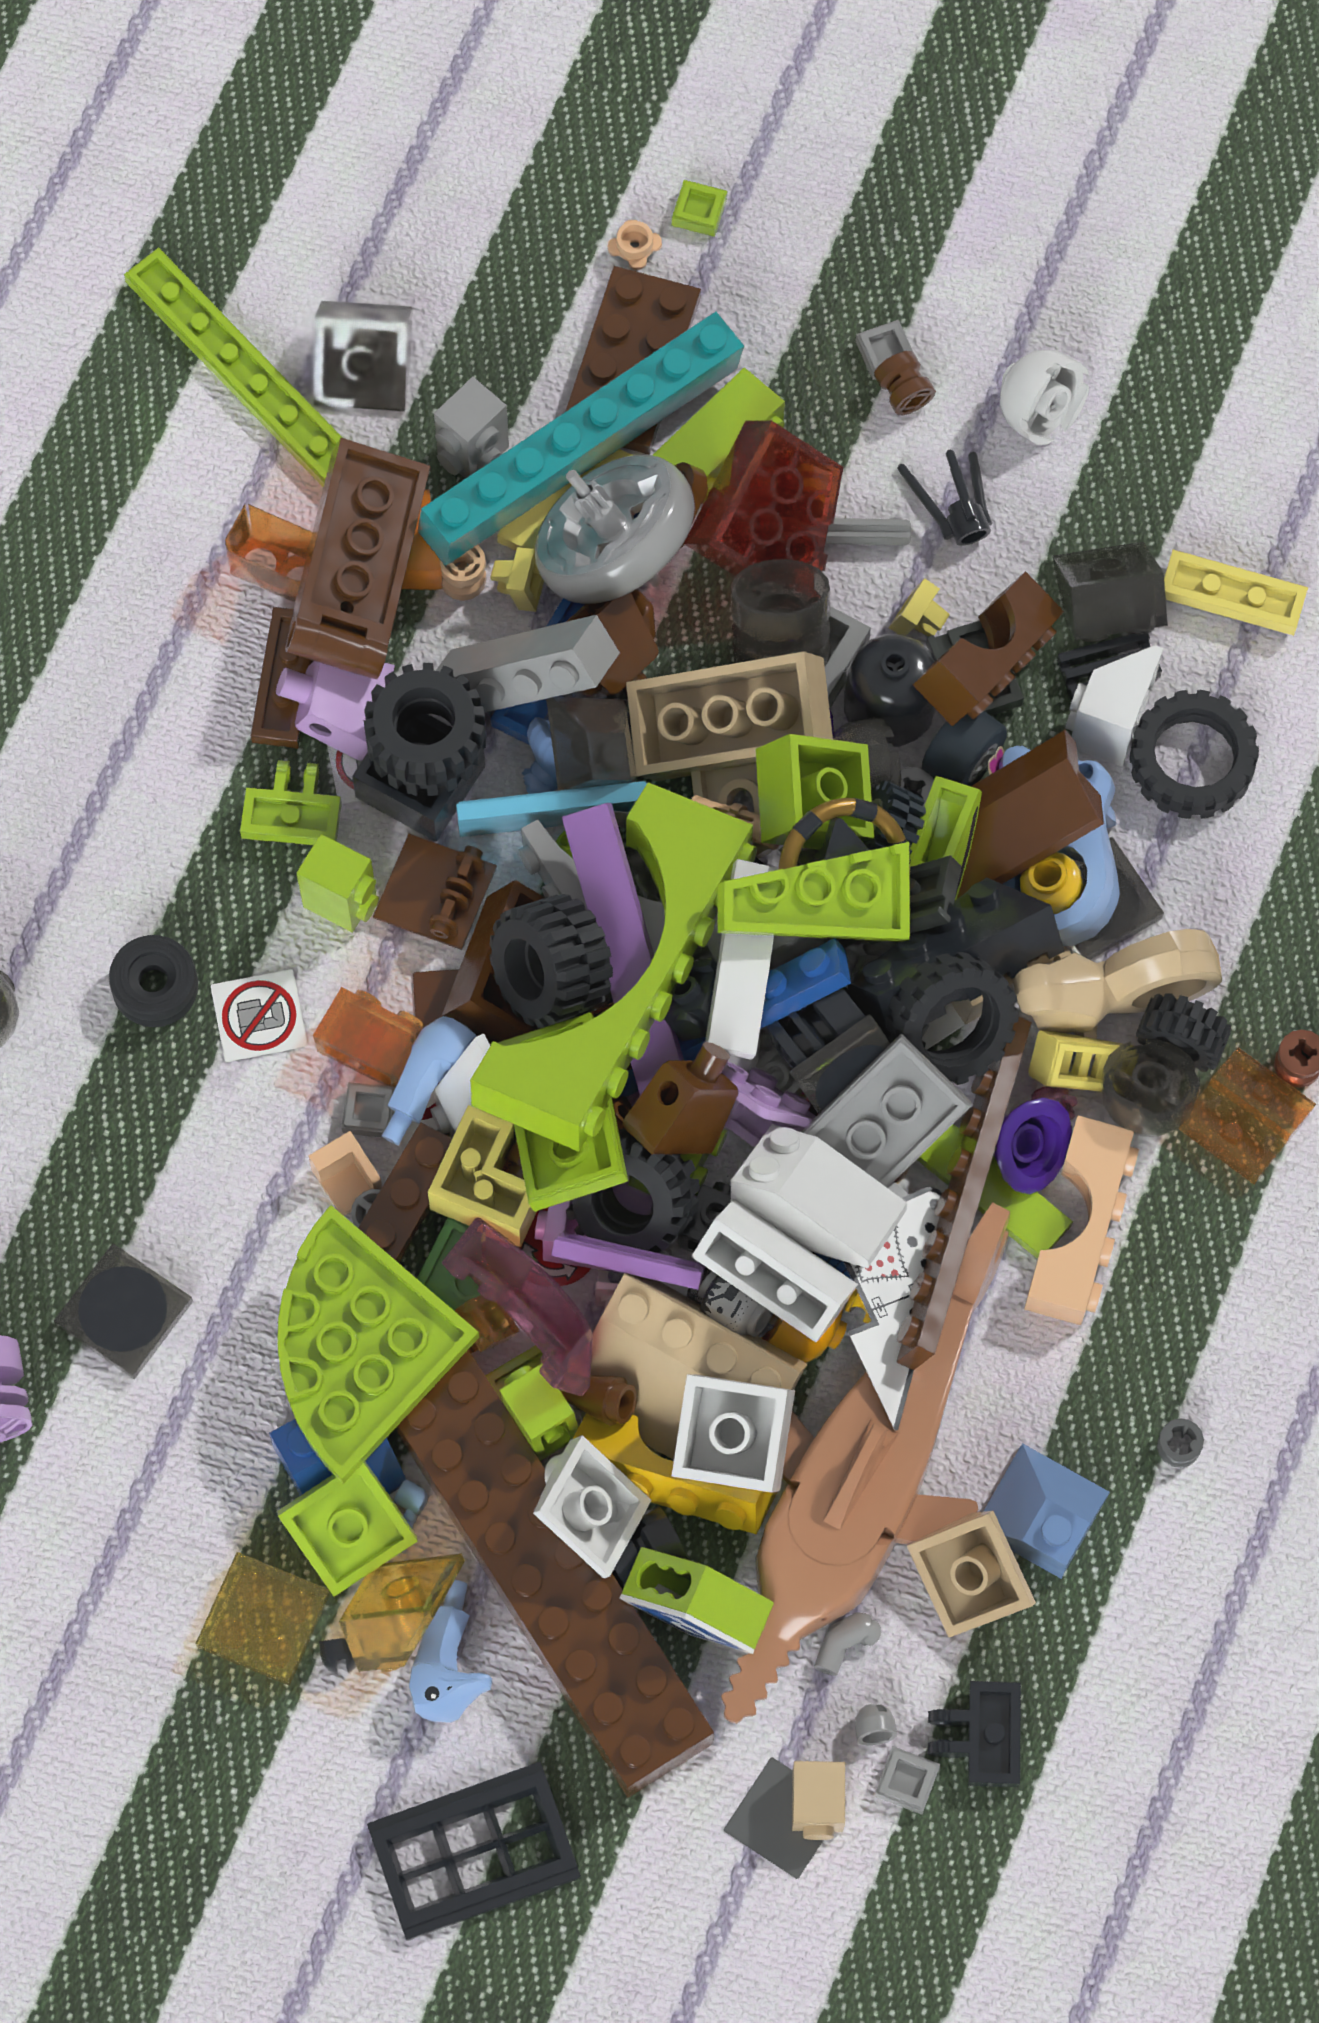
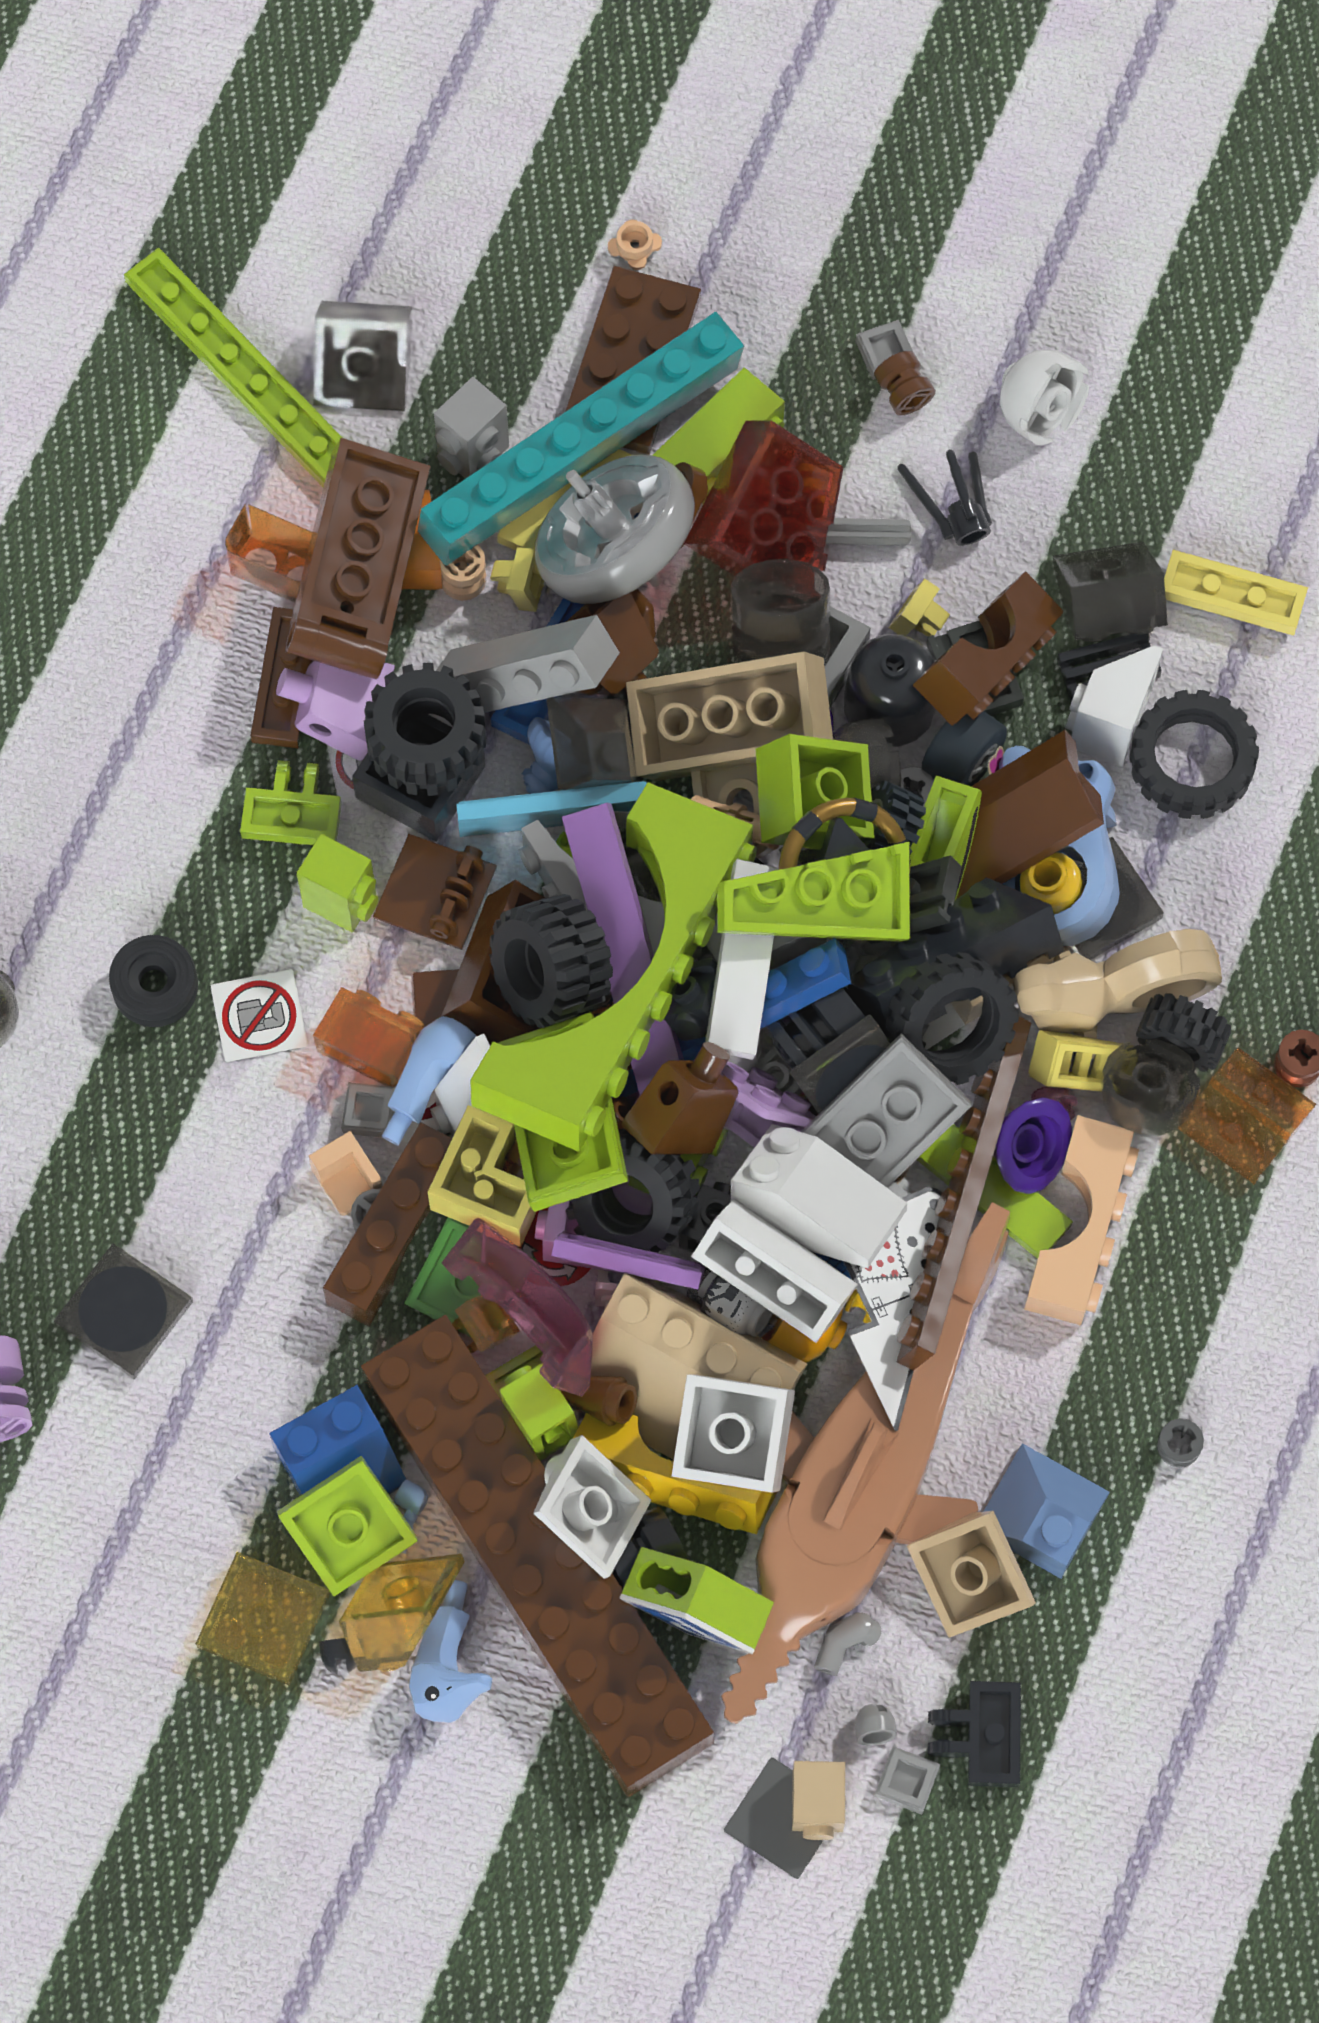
(359, 1342): lime plate -> none
(493, 1893): black piece -> none
(699, 208): lime tile -> none

